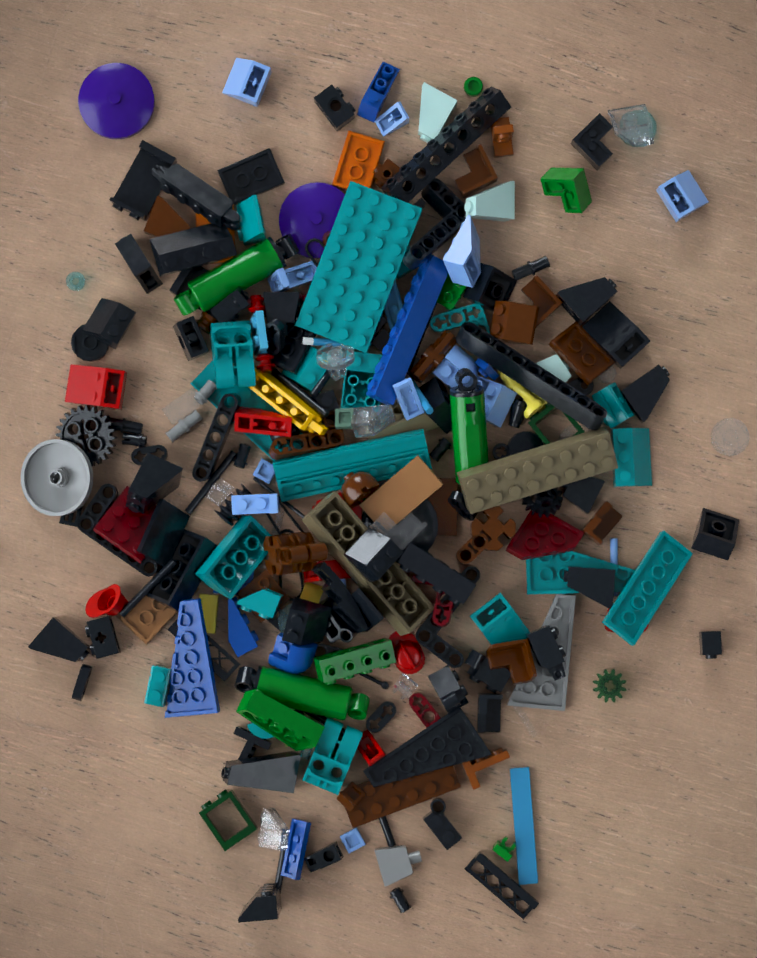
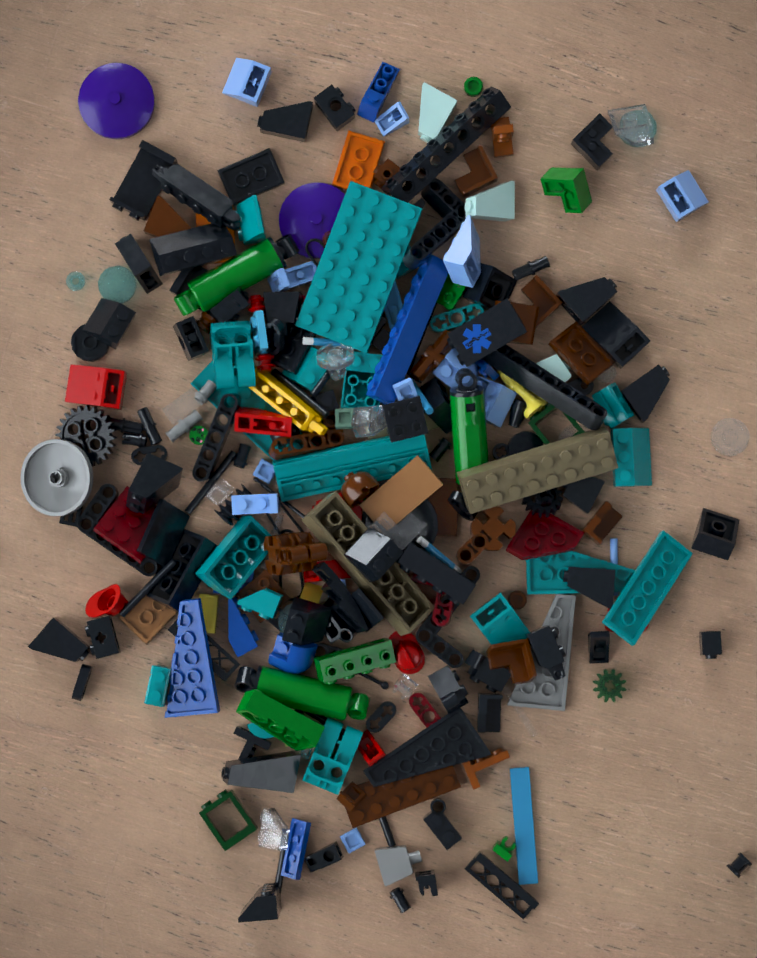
(117, 284): none -> clear light blue tile
(149, 426): none -> black axle
(198, 435): none -> green tile
(287, 121): none -> black slope
(405, 419): none -> black hinge
(427, 879): none -> black hinge
(436, 553): none -> dark azure bar
(486, 333): none -> black panel
(517, 600): none -> reddish brown plate
(598, 647): none -> black slope
(739, 864): none -> black bush

